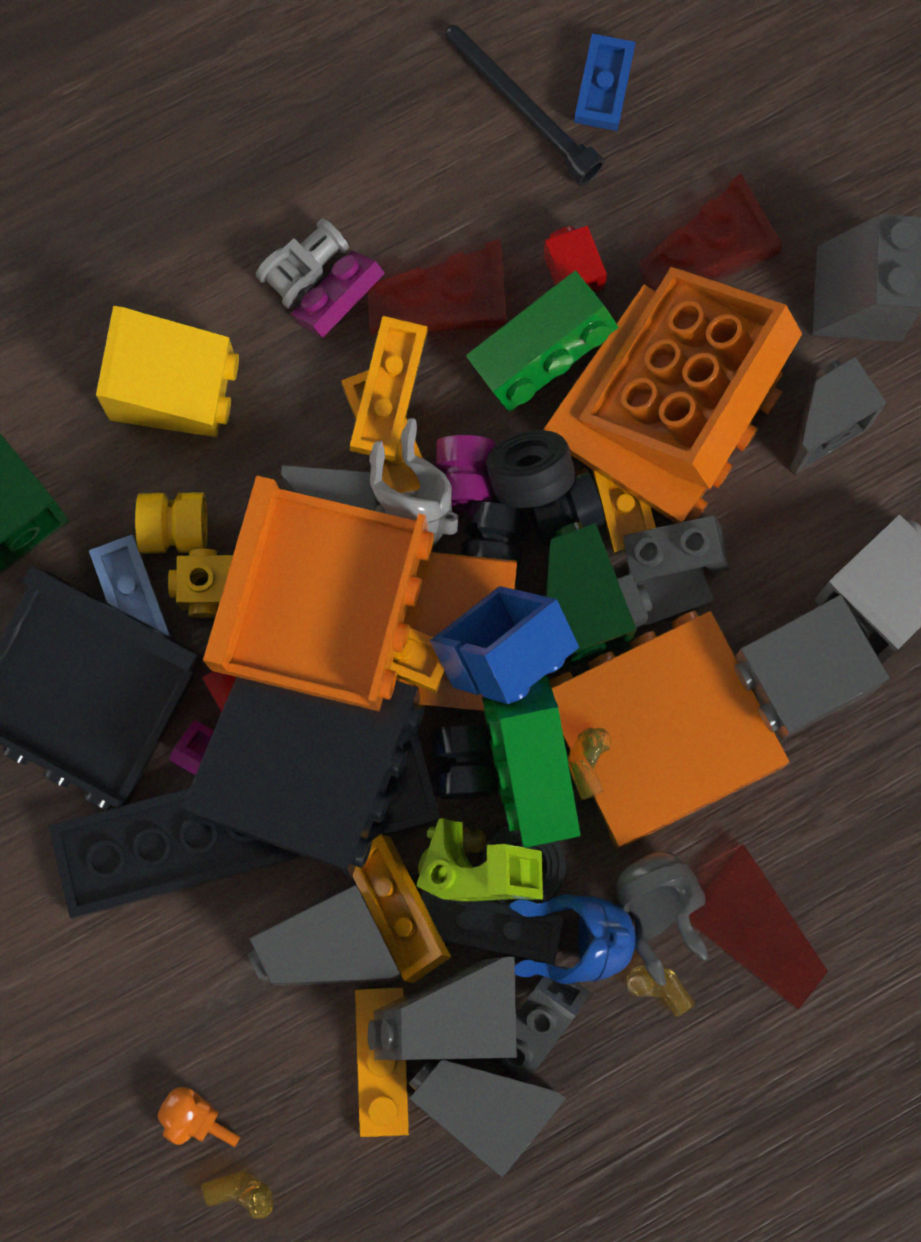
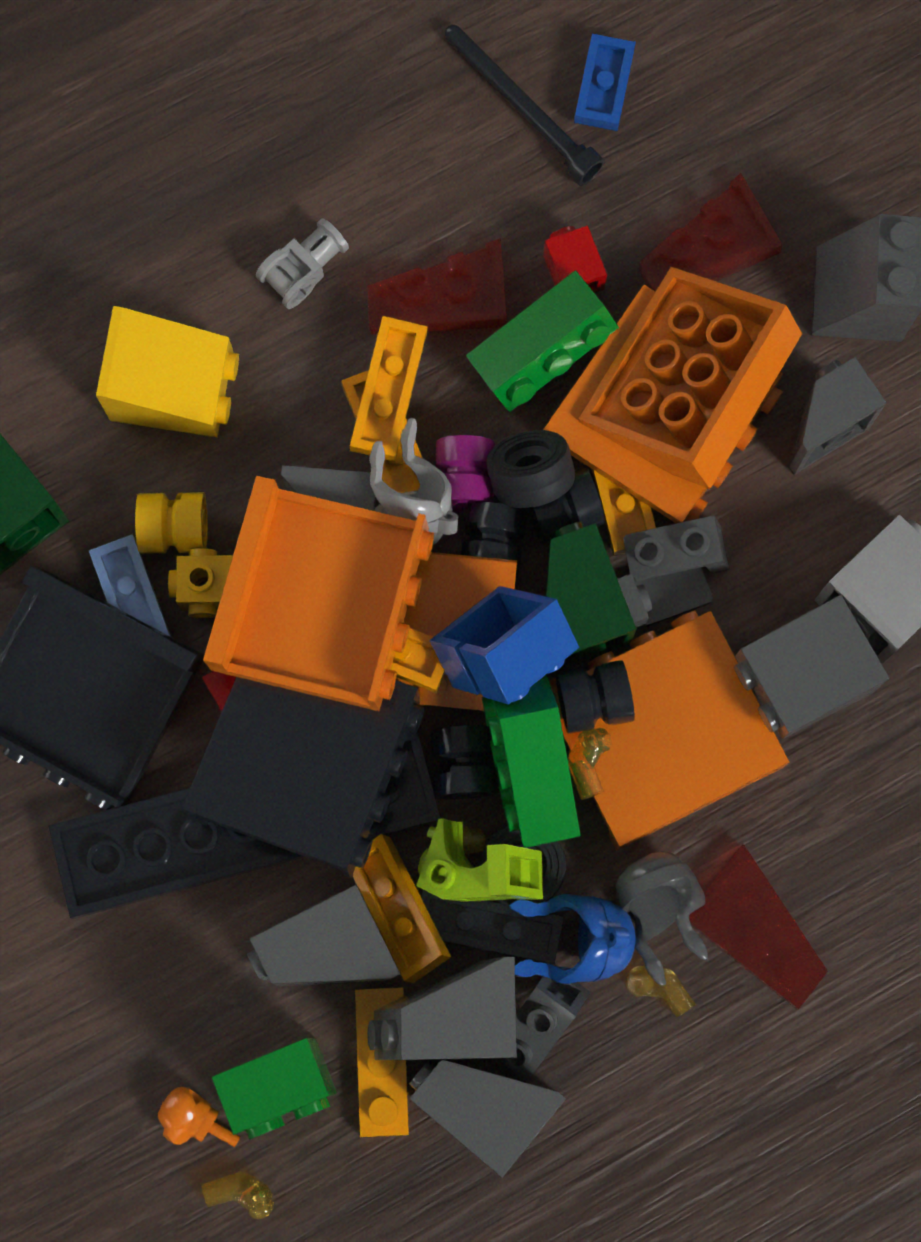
(192, 747): magenta plate -> none
(275, 1085): none -> green brick
(337, 293): magenta plate -> none
(596, 696): none -> black wheel

